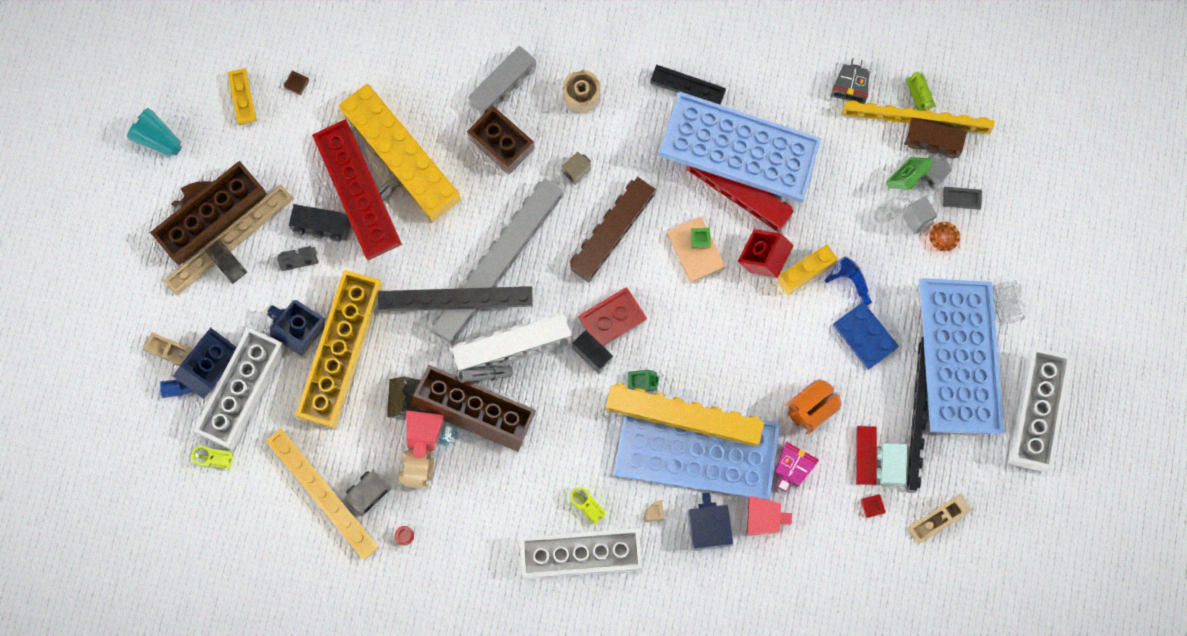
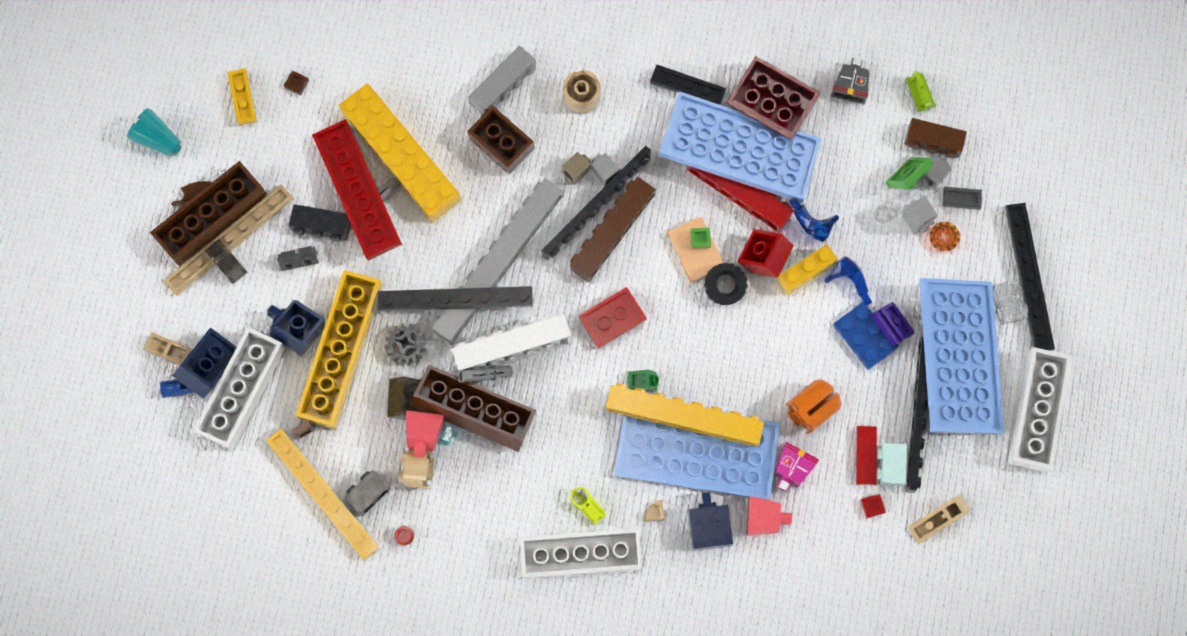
(216, 458): neon yellow piece -> none
(303, 429): none -> reddish brown tile
(407, 336): none -> dark grey gear
(592, 351): black hinge -> none
(593, 206): none -> black plate
(604, 168): none -> light grey brick
(711, 284): none -> black tyre
(773, 98): none -> dark red slope
(817, 229): none -> clear blue animal
(892, 323): none -> dark purple plate
(894, 114): yellow plate -> none
(1029, 276): none -> black plate

